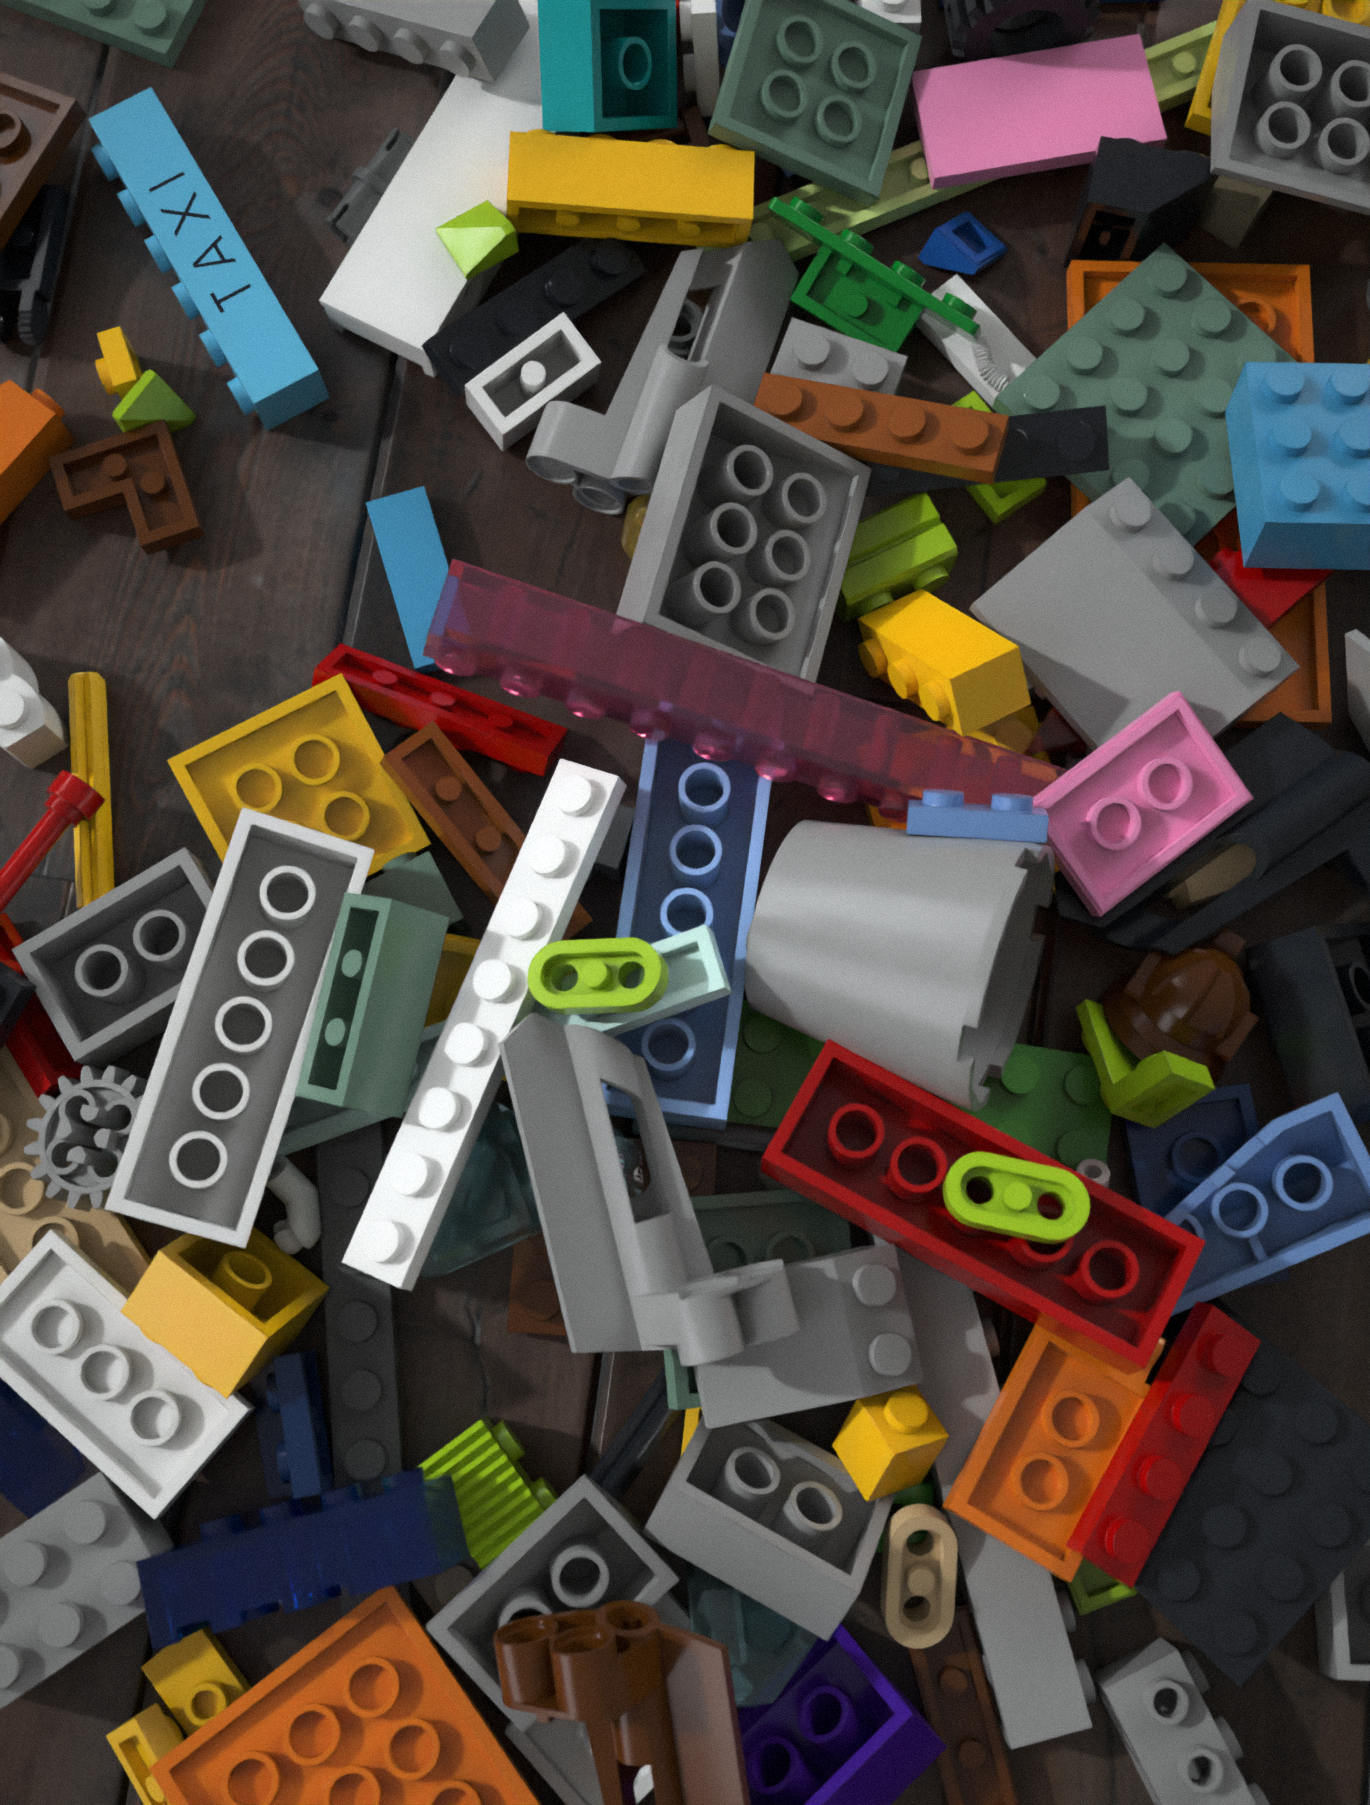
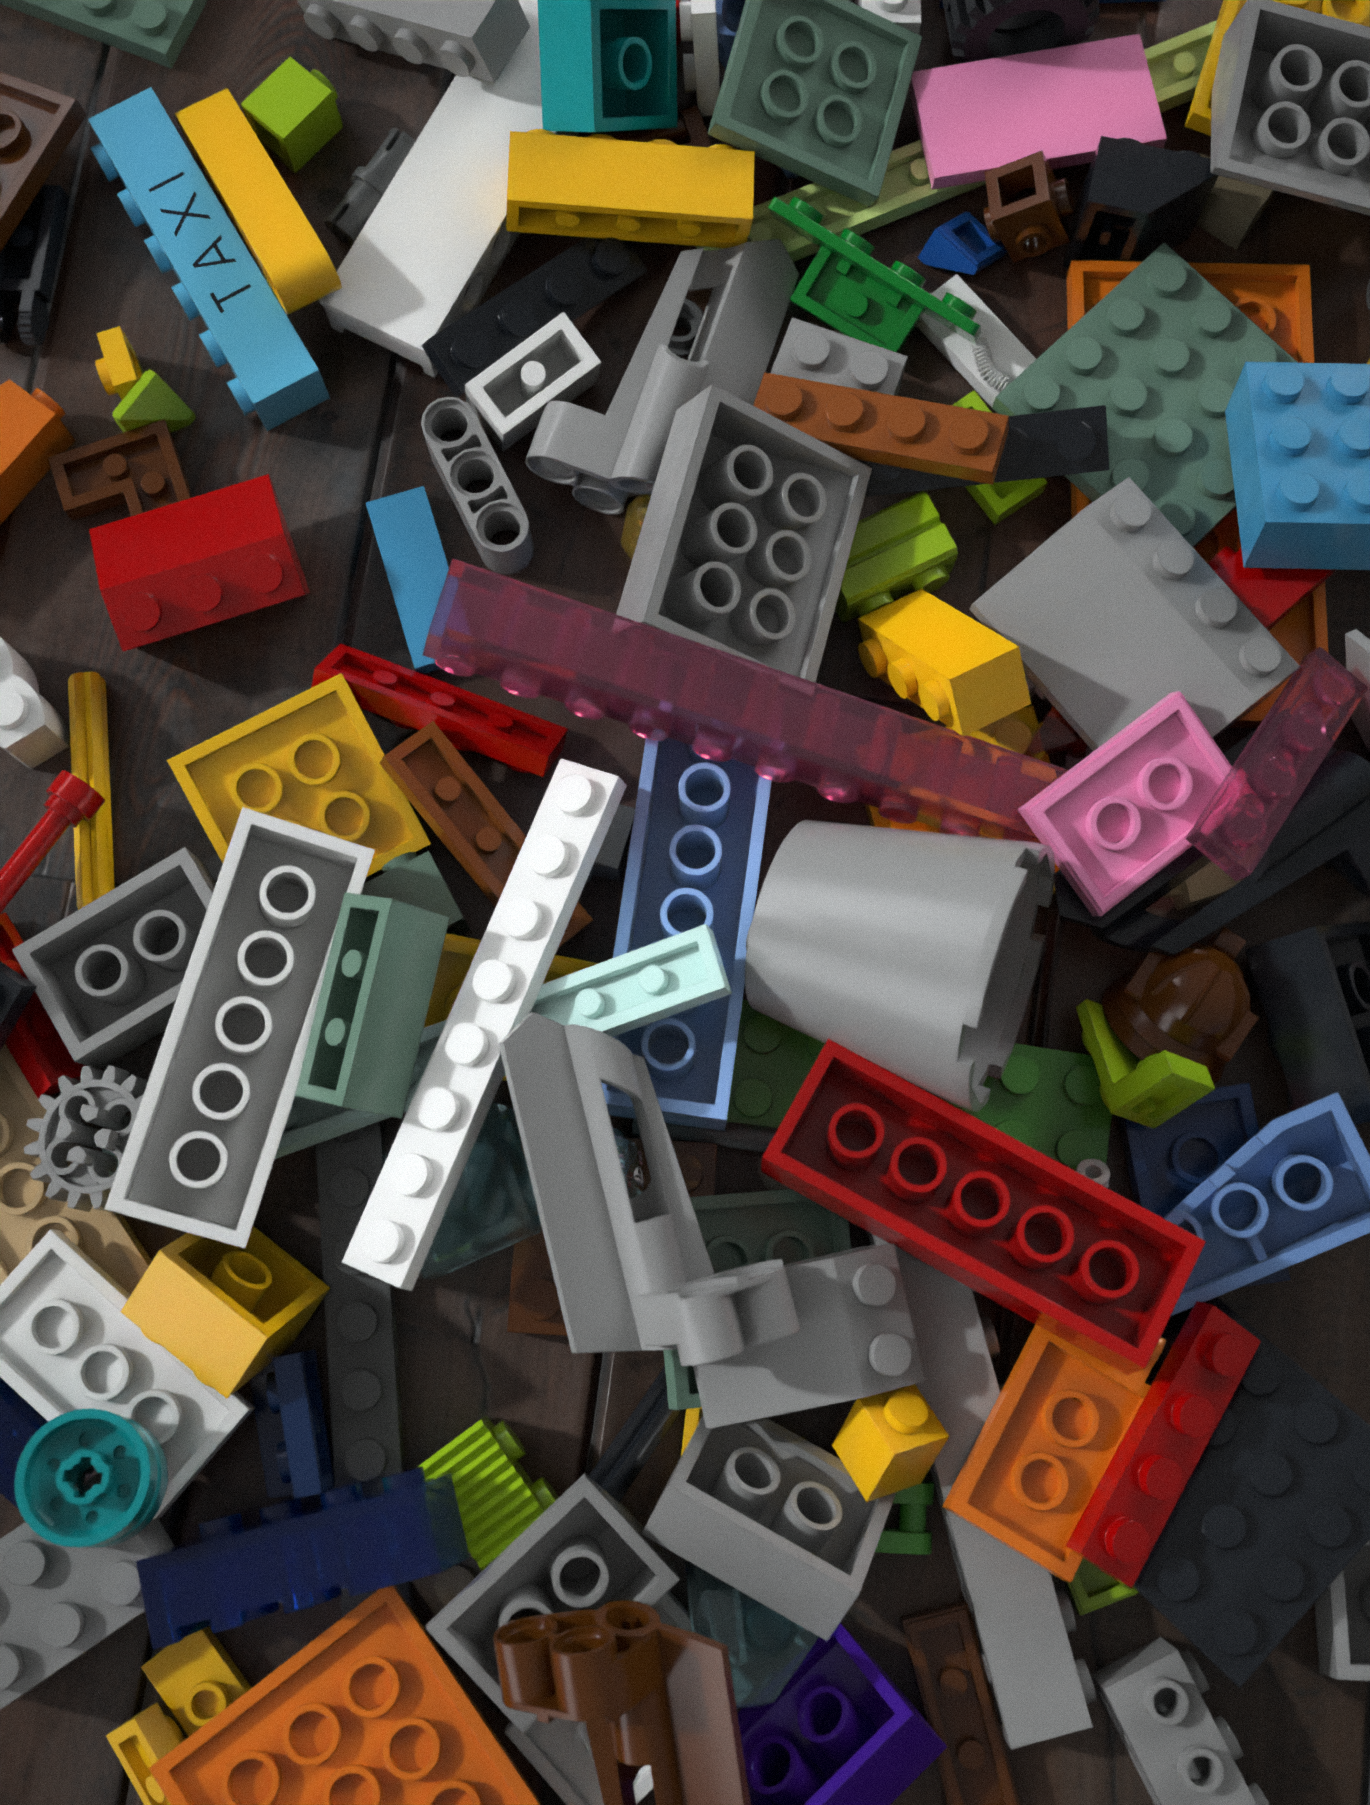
(54, 1470): none -> teal wheel
(196, 563): none -> red slope
(258, 201): none -> yellow beam
(293, 113): none -> lime brick
(301, 1203): white arm -> none
(472, 460): none -> light grey beam
(478, 239): lime slope -> none
(601, 976): lime plate -> none
(918, 1570): tan plate -> none
(1007, 818): medium blue plate -> none
(1014, 1197): lime plate -> none
(1028, 207): none -> reddish brown brick
(1277, 764): none -> clear pink plate

